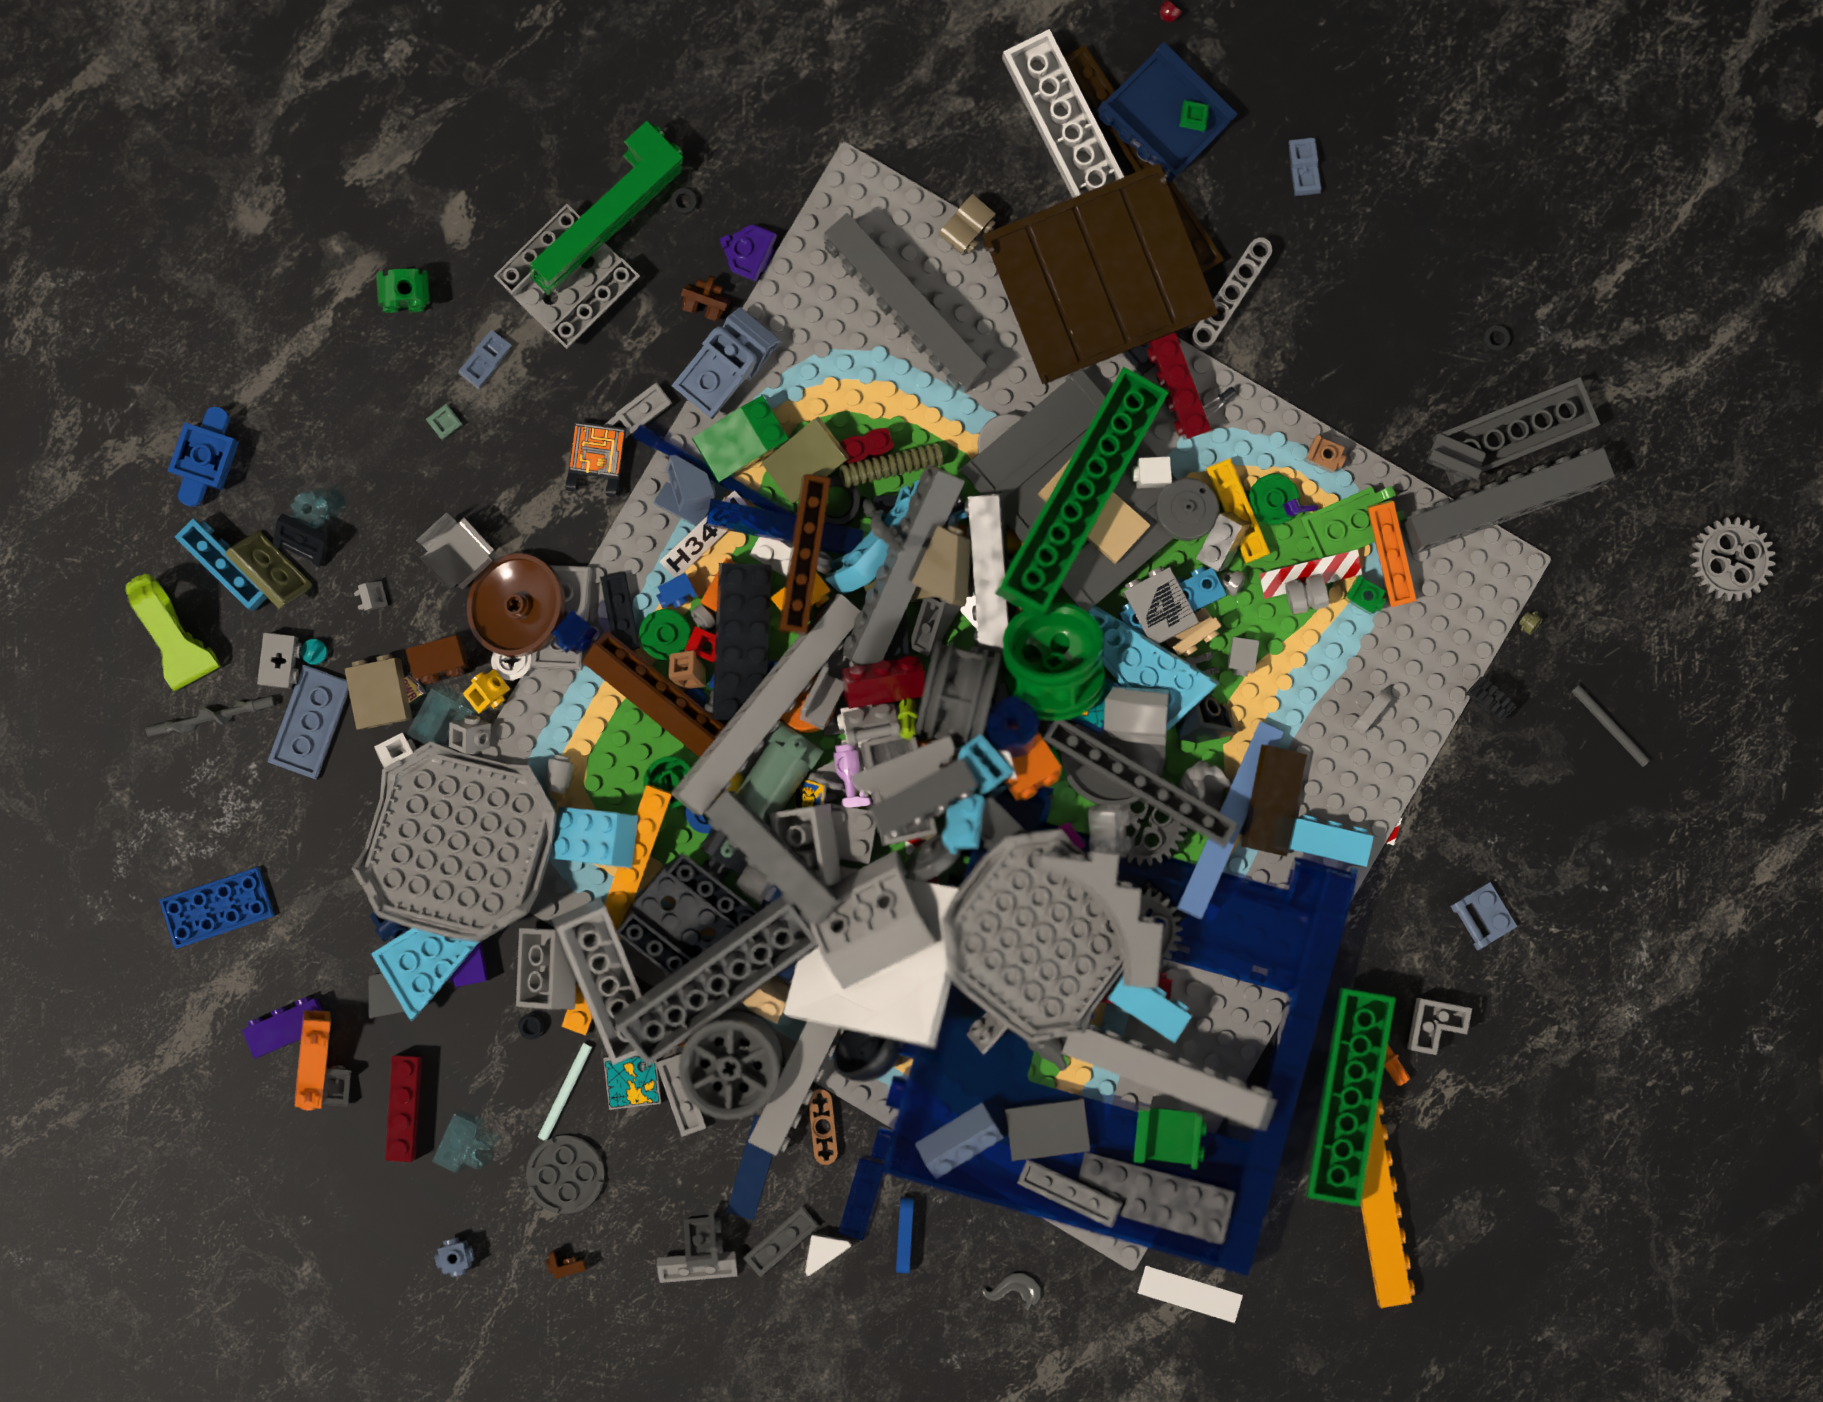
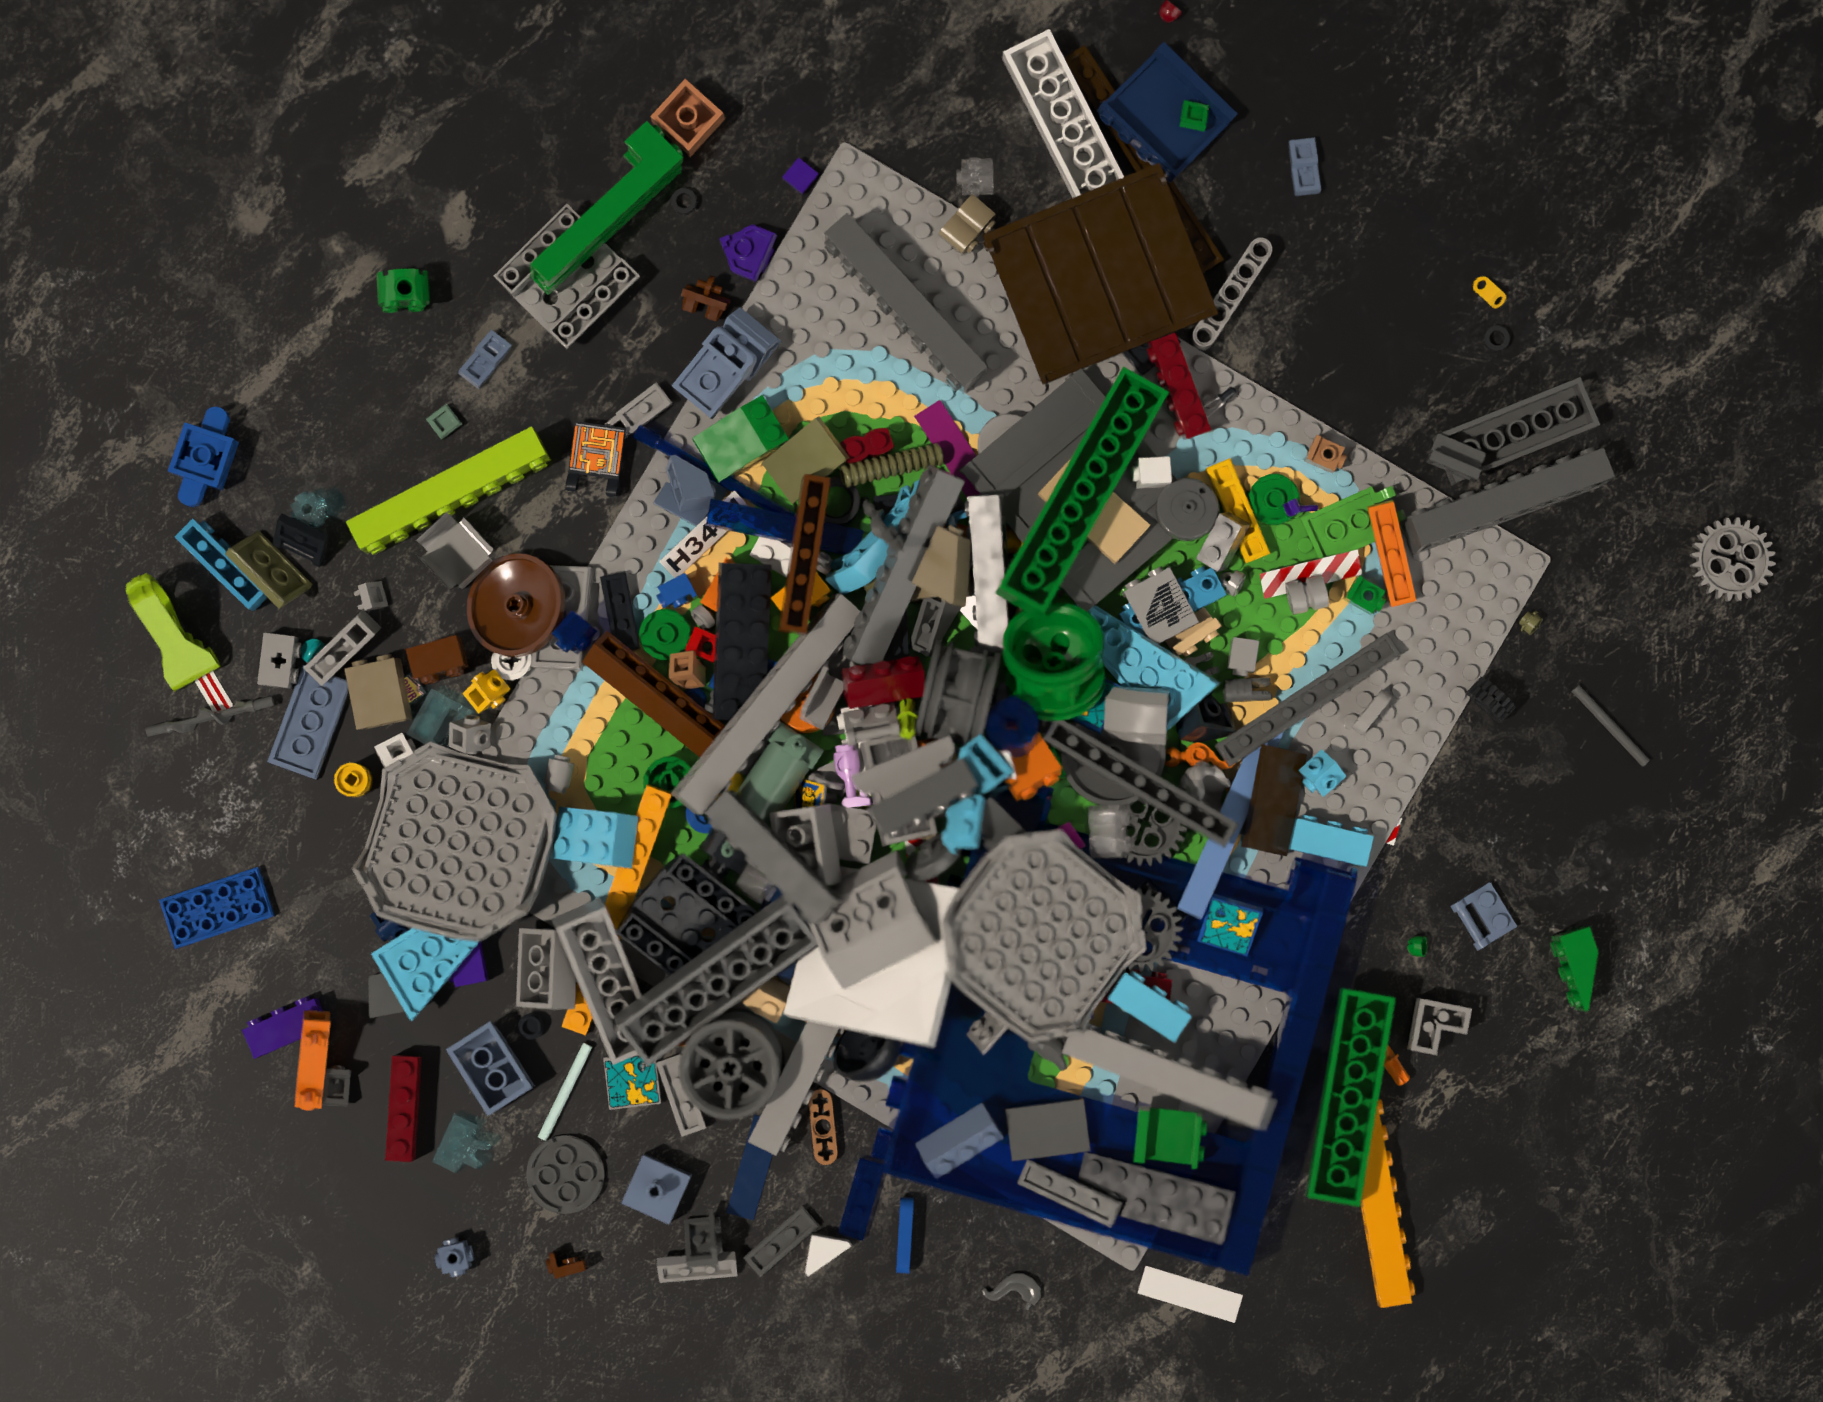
(213, 692): none -> sticker
(342, 647): none -> light grey slope
(353, 780): none -> yellow wheel
(448, 491): none -> lime brick
(490, 1068): none -> sand blue brick
(656, 1188): none -> sand blue brick
(687, 117): none -> nougat brick
(800, 176): none -> dark purple tile
(942, 430): none -> magenta sticker
(976, 176): none -> clear brick
(1137, 936): light grey arch -> none
(1192, 755): none -> orange piece
(1230, 924): none -> tile
(1241, 689): none -> dark grey hinge
(1308, 700): none -> dark grey tile
(1321, 773): none -> medium azure brick
(1417, 946): none -> green hinge
(1490, 292): none -> yellow piece
(1578, 964): none -> green slope

